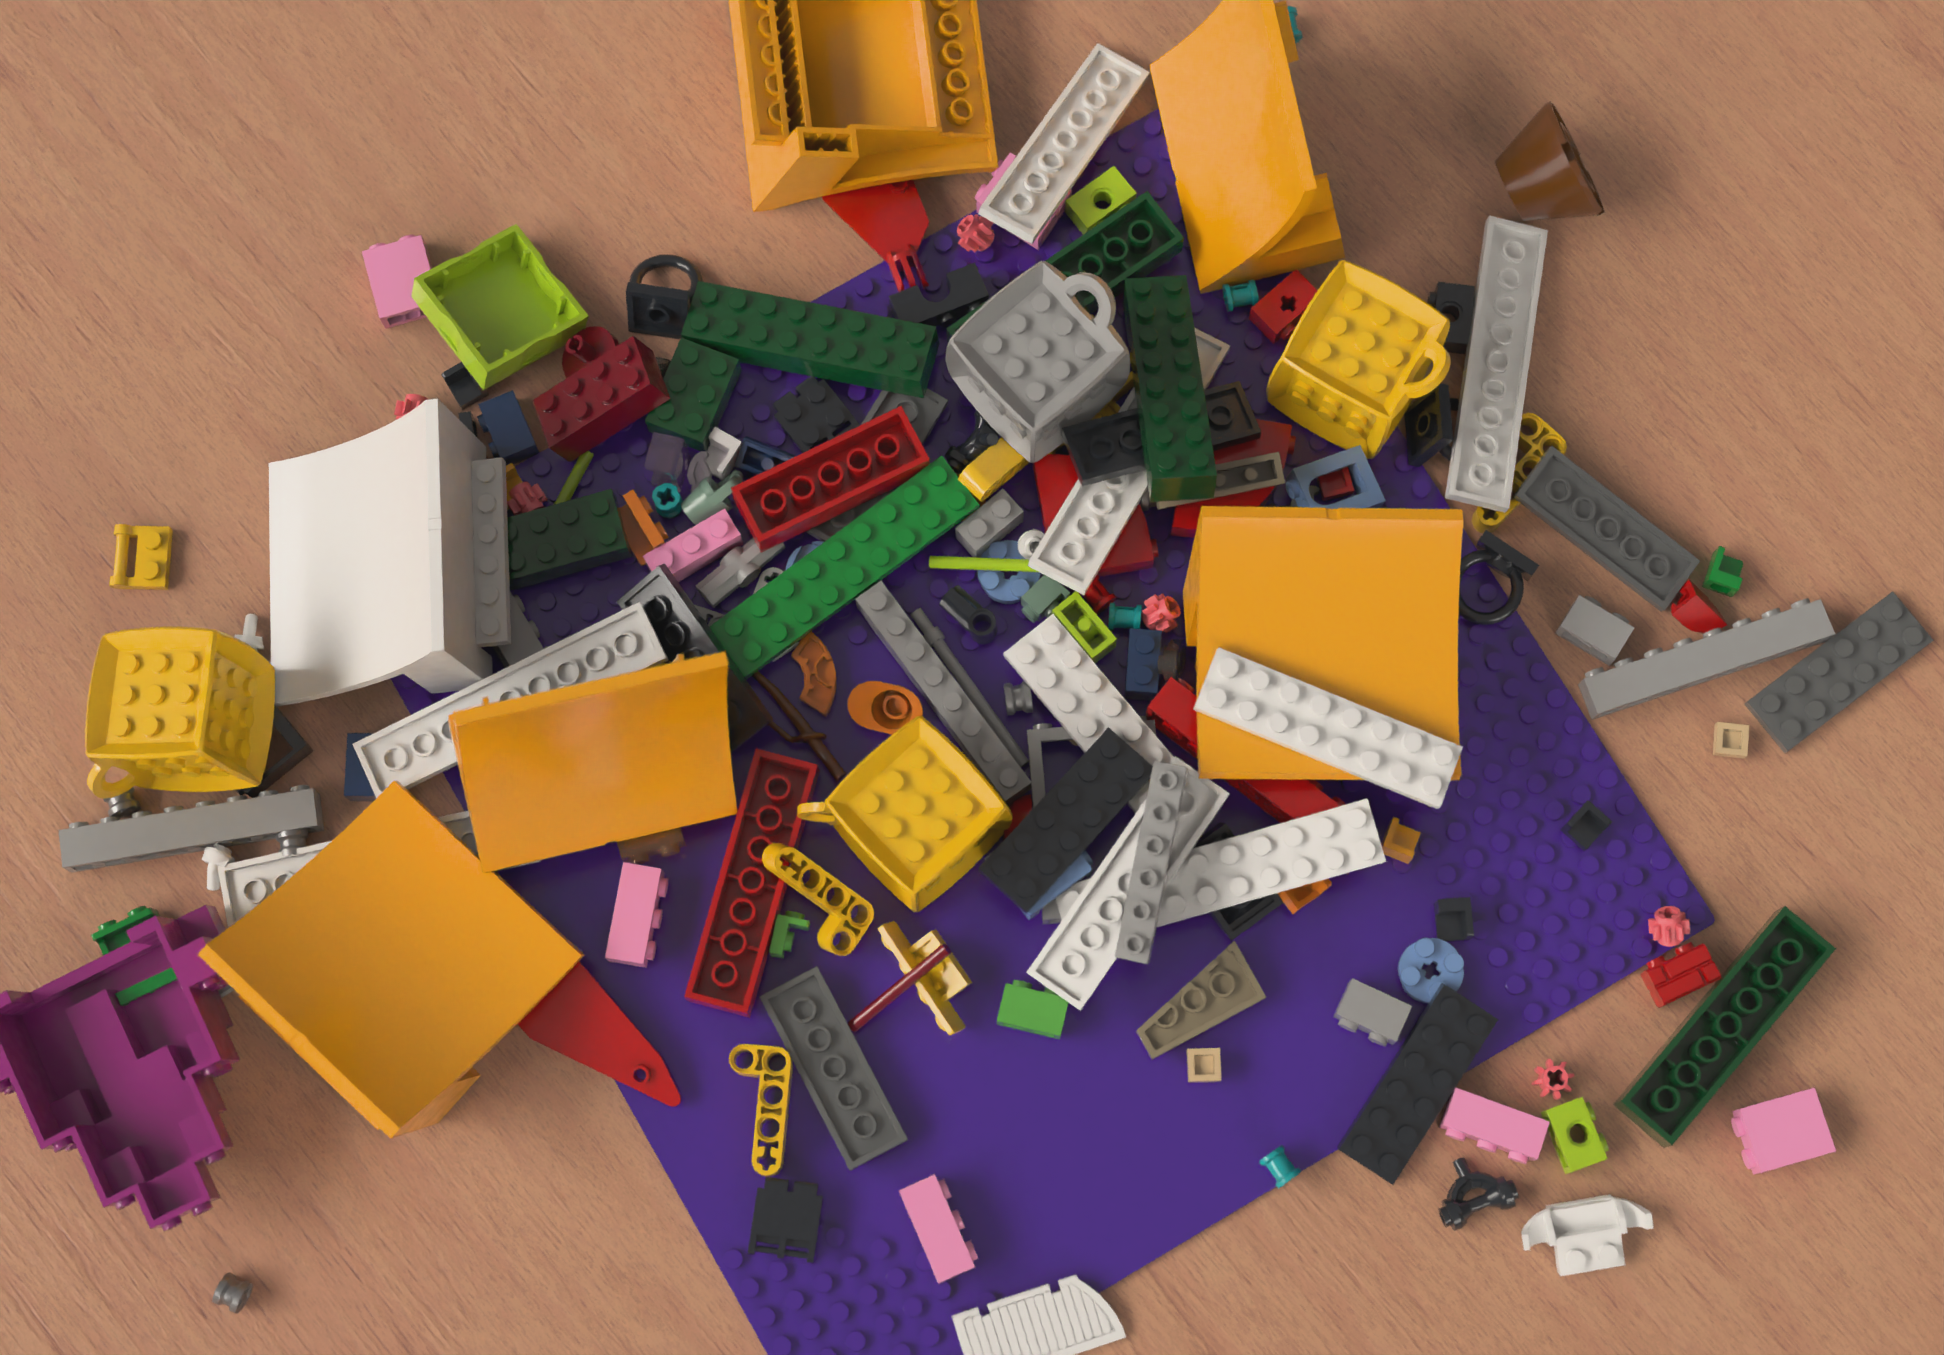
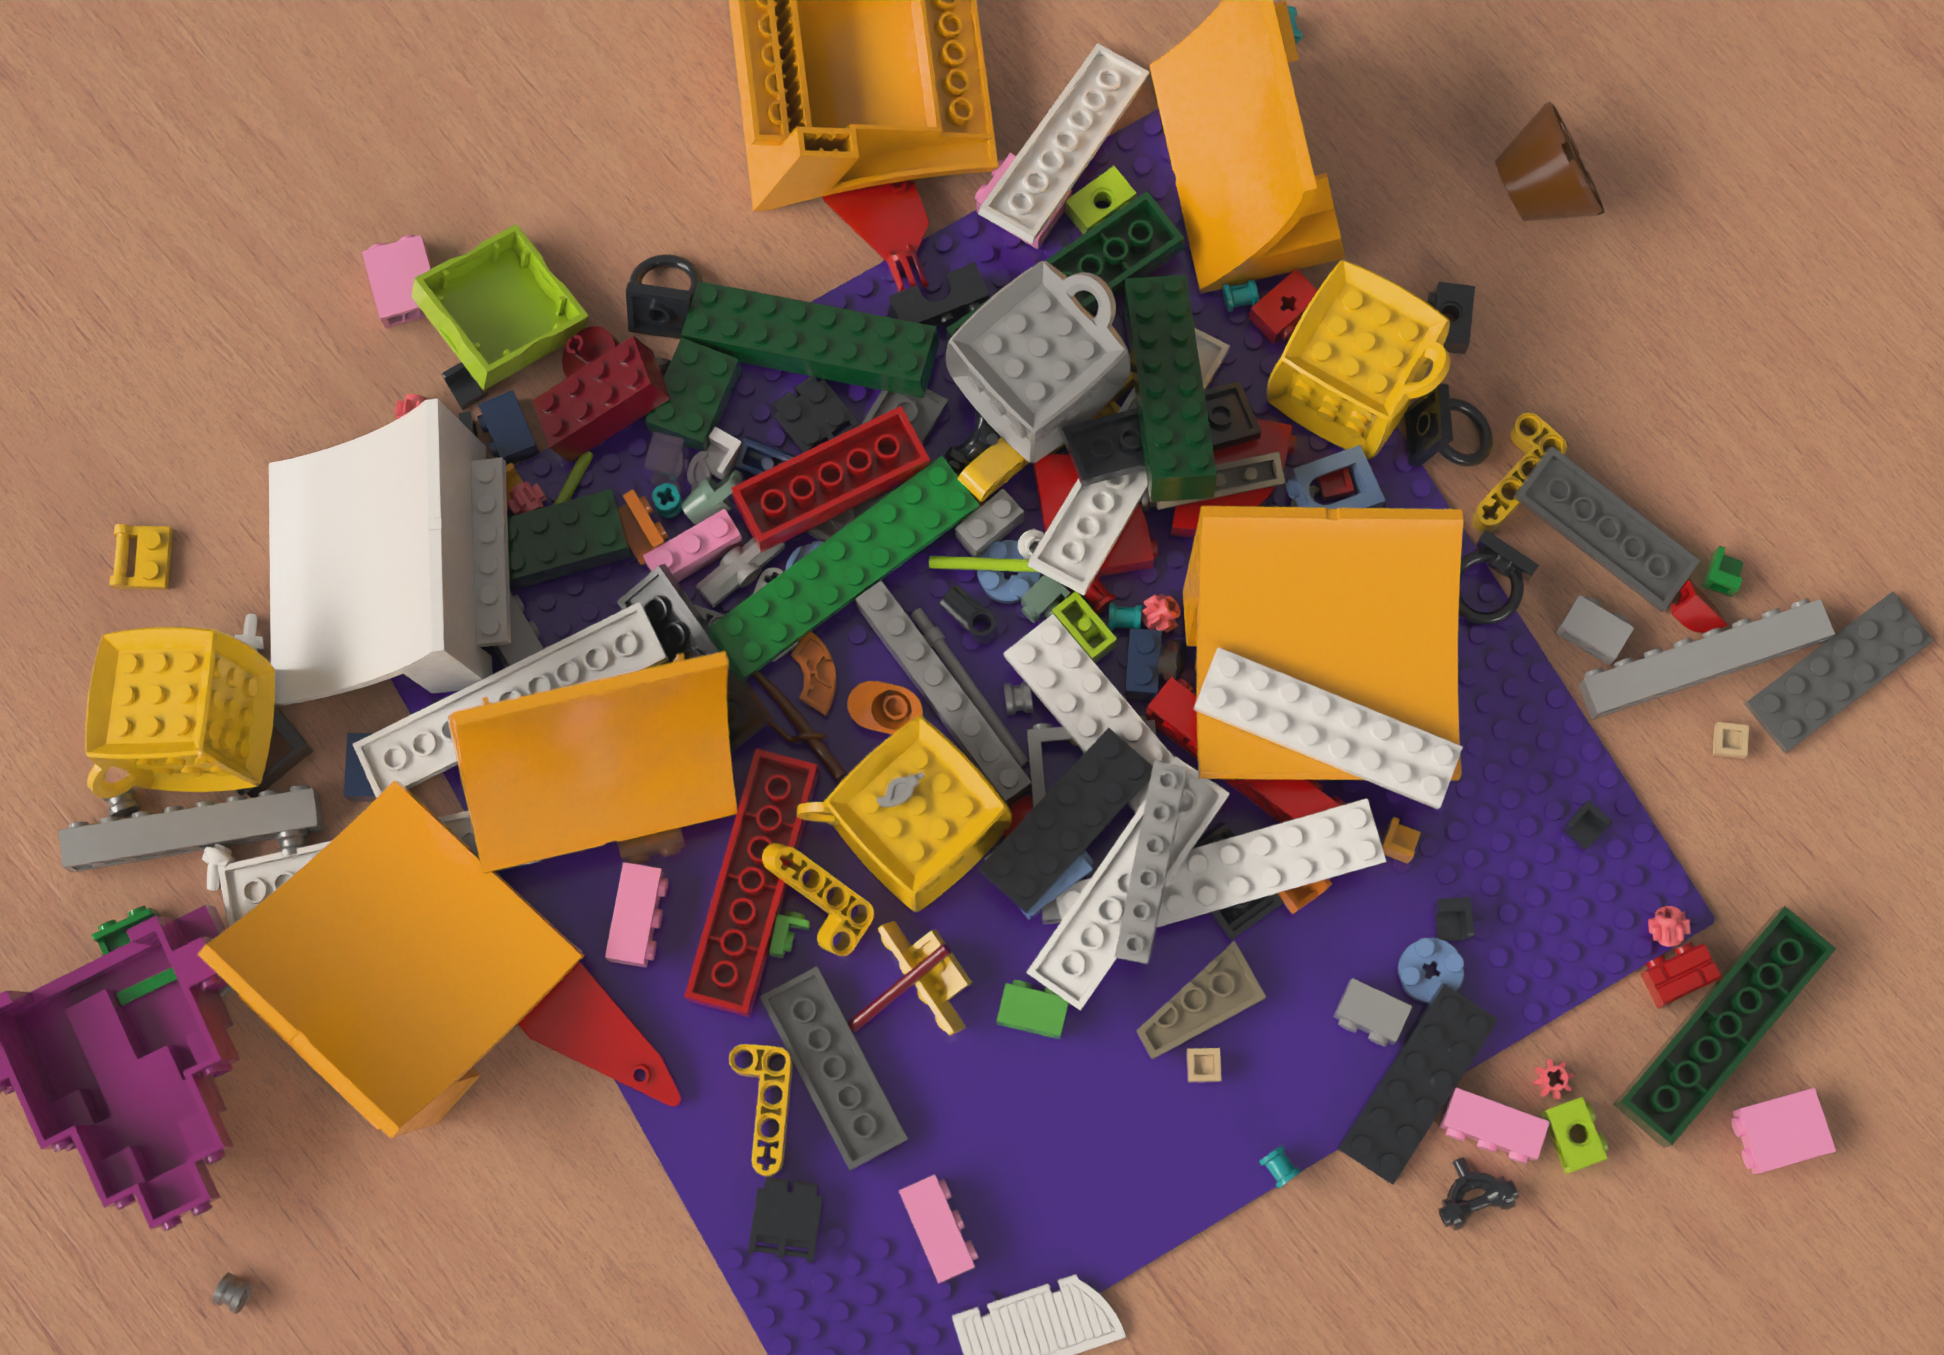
(900, 790): none -> light grey piece
(975, 233): coral gear -> none
(1496, 364): white plate -> none
(1586, 1231): white plate -> none

